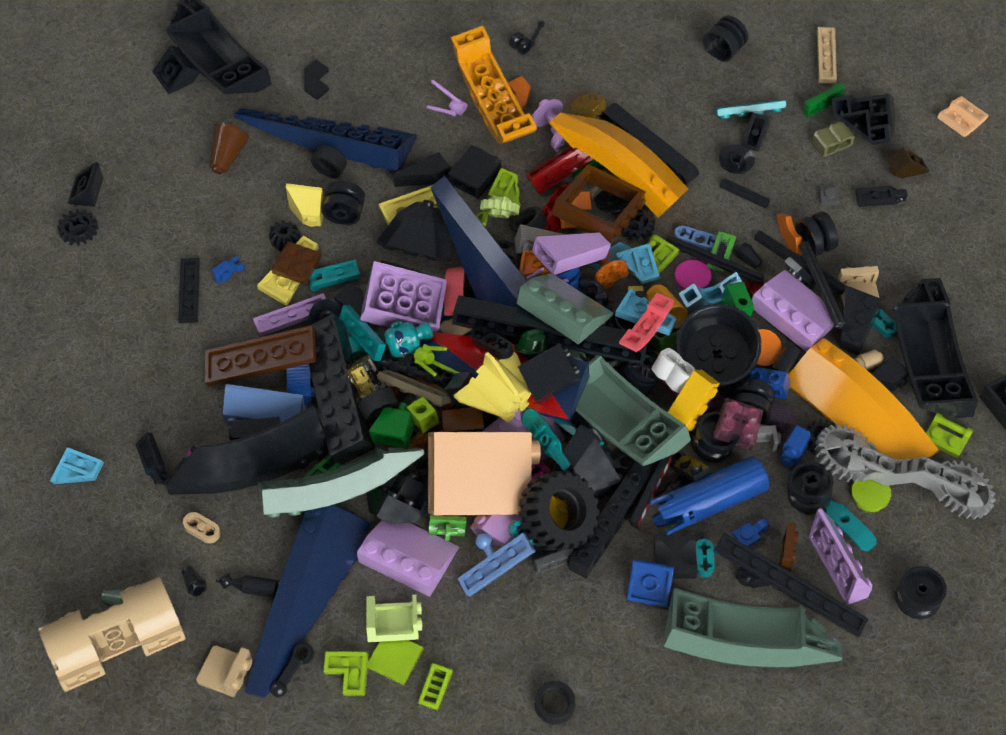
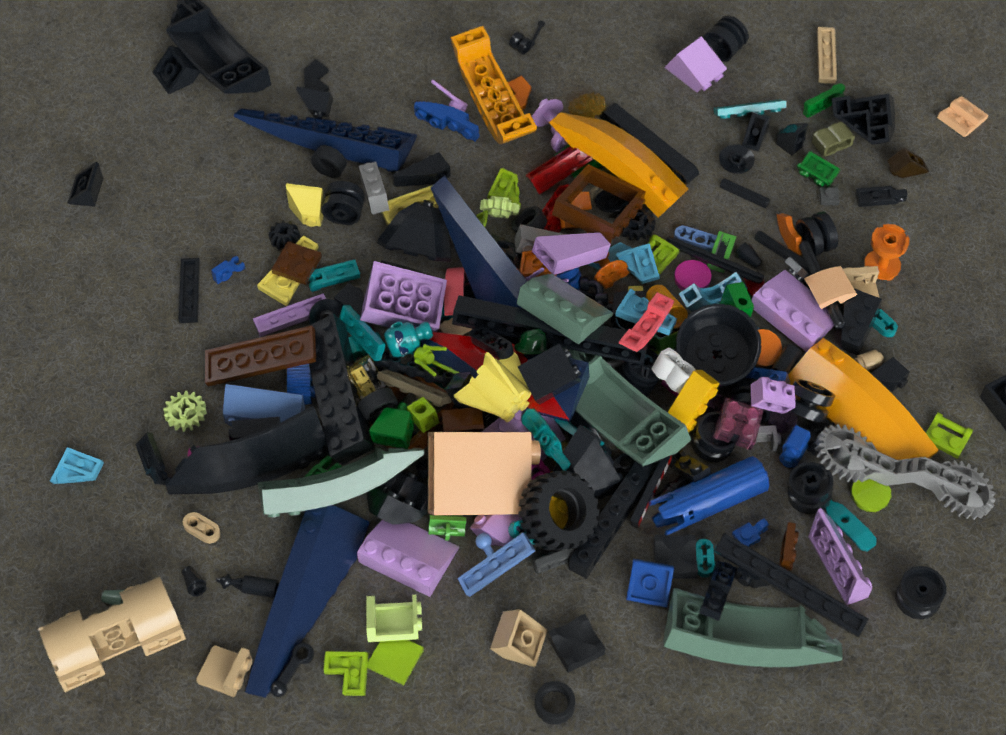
(77, 226): black gear -> none
(188, 416): none -> yellowish green gear
(226, 146): reddish brown cone -> none
(317, 102): none -> black slope
(374, 188): none -> light grey brick
(442, 670): lime slope -> none
(443, 115): none -> blue slope
(474, 171): black brick -> none
(519, 638): none -> tan slope
(576, 643): none -> black brick
(697, 66): none -> lavender slope
(718, 590): none -> black slope
(772, 395): none -> lavender brick
(792, 137): none -> black slope
(812, 400): none -> black wheel
(818, 169): none -> green bracket
(830, 286): none -> light nougat slope
(887, 244): none -> orange piece
(933, 351): black slope -> none

